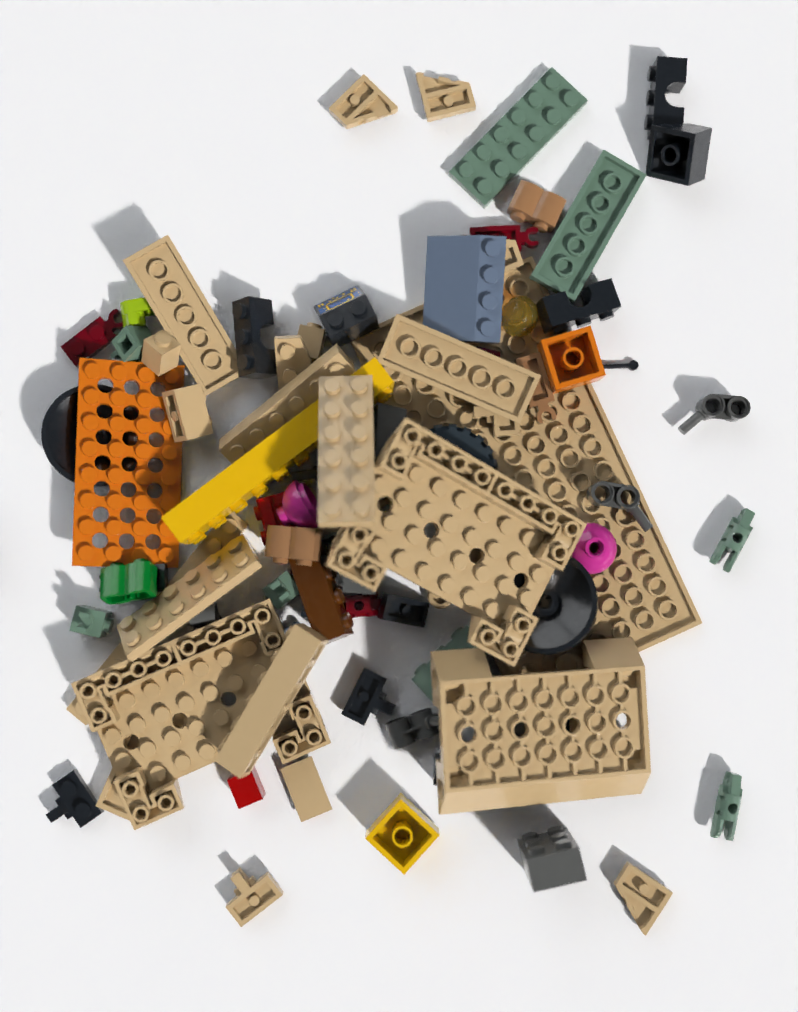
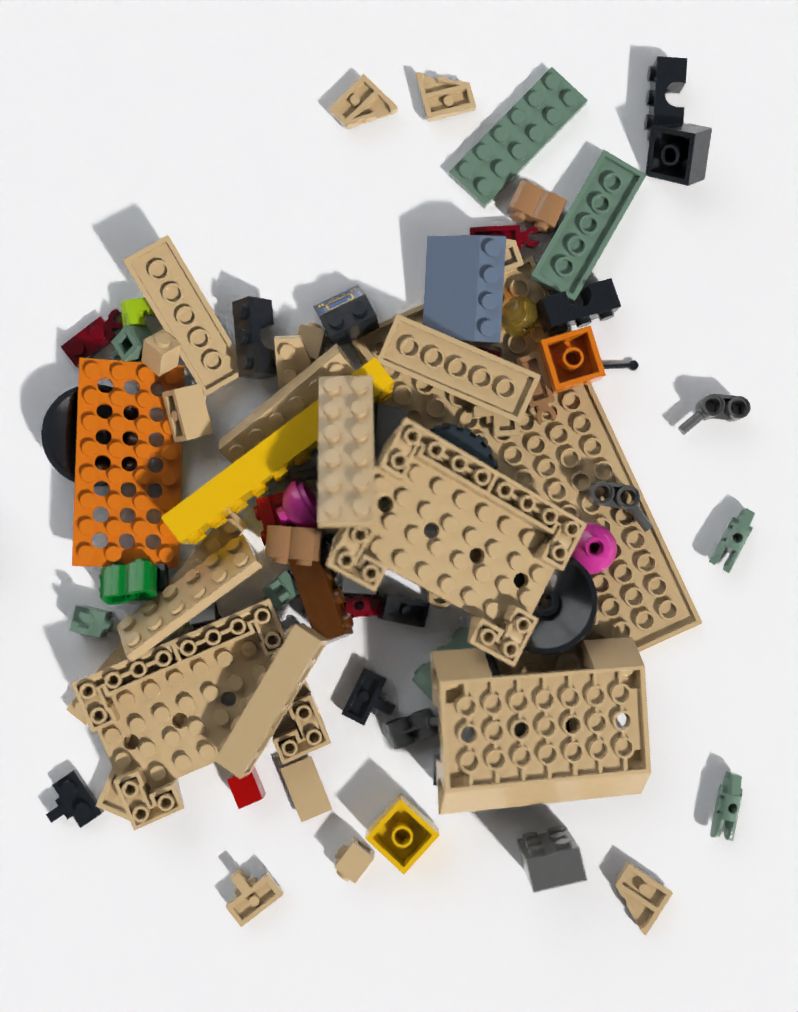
(353, 860): none -> tan brick

